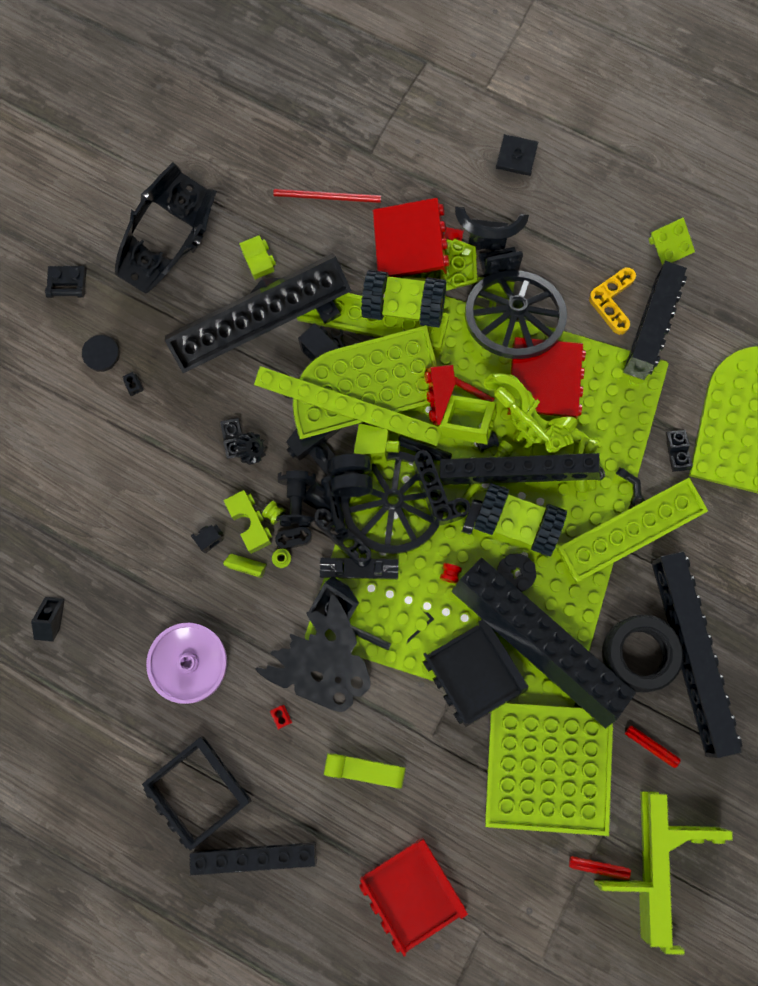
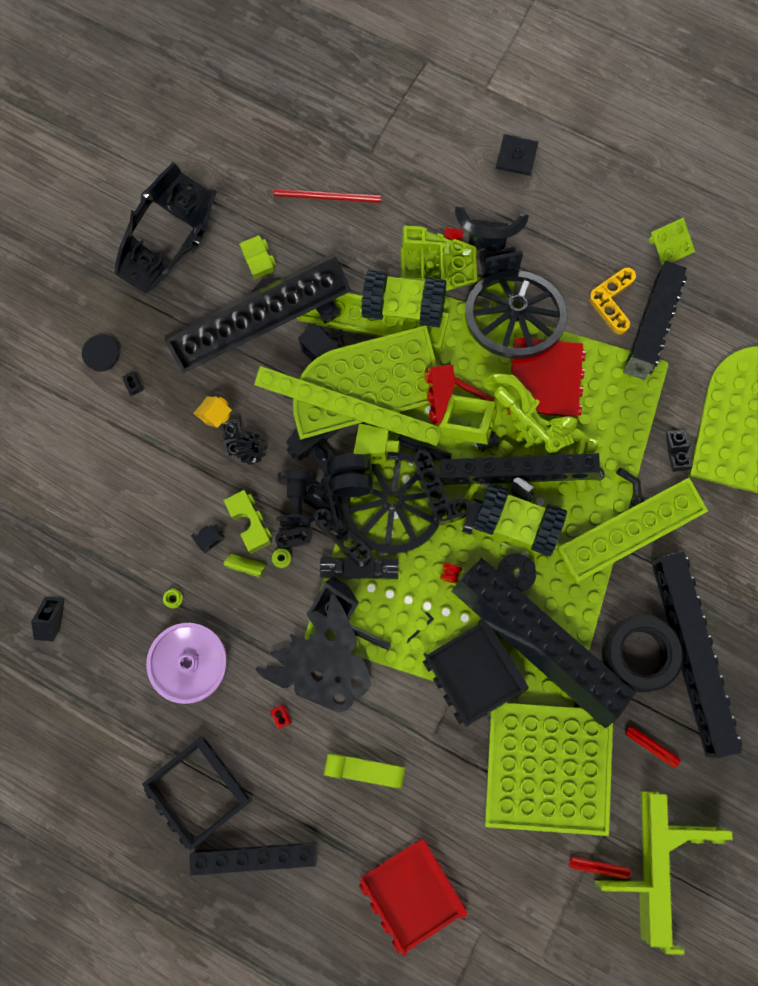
(66, 277): black plate -> none
(166, 598): none -> lime plate
(213, 411): none -> yellow brick
(272, 511): lime wheel -> none
(411, 238): red panel -> none
(522, 489): none -> black slope

